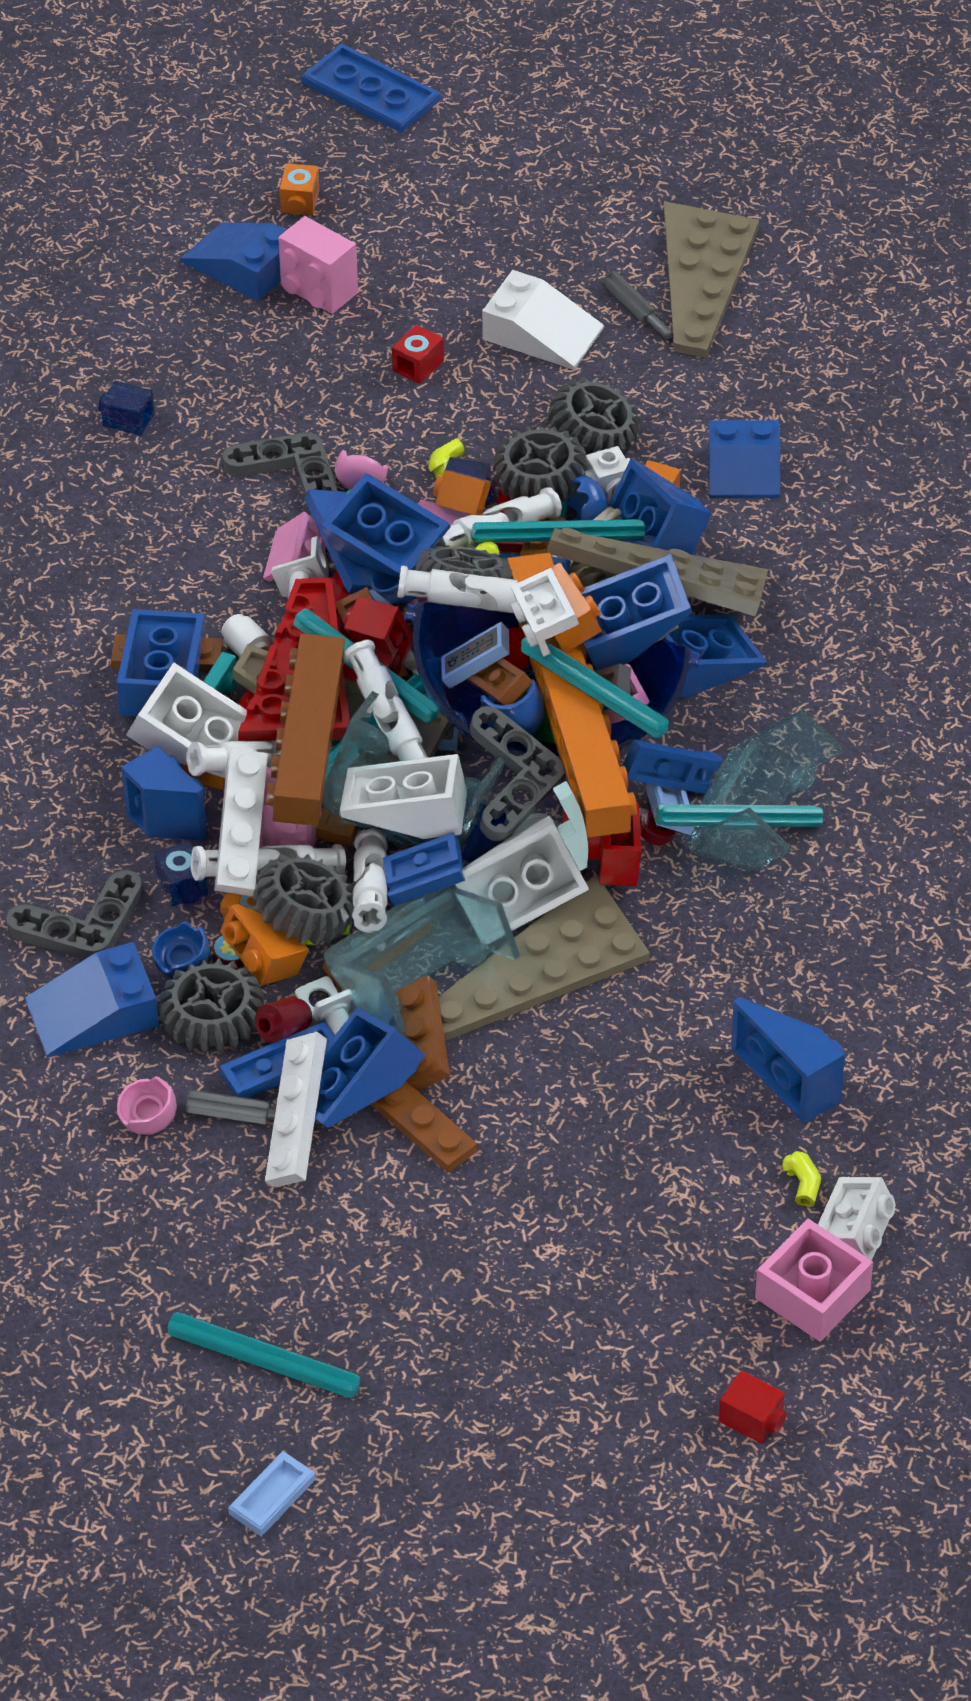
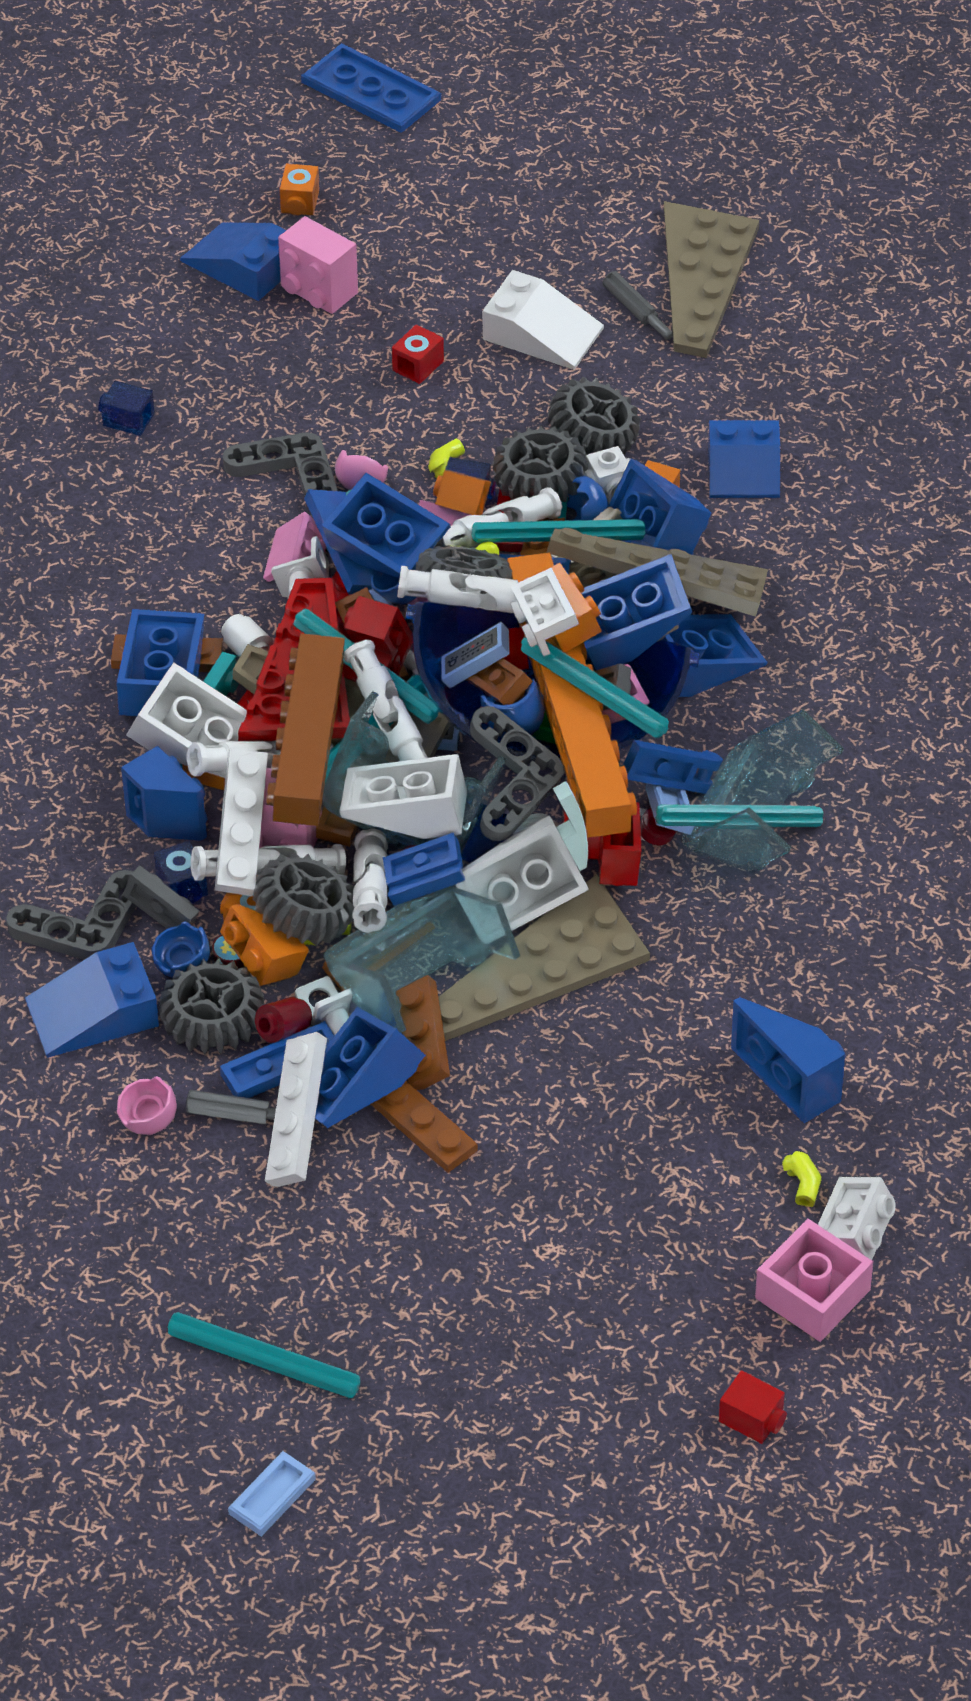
(158, 900): none -> dark grey plate

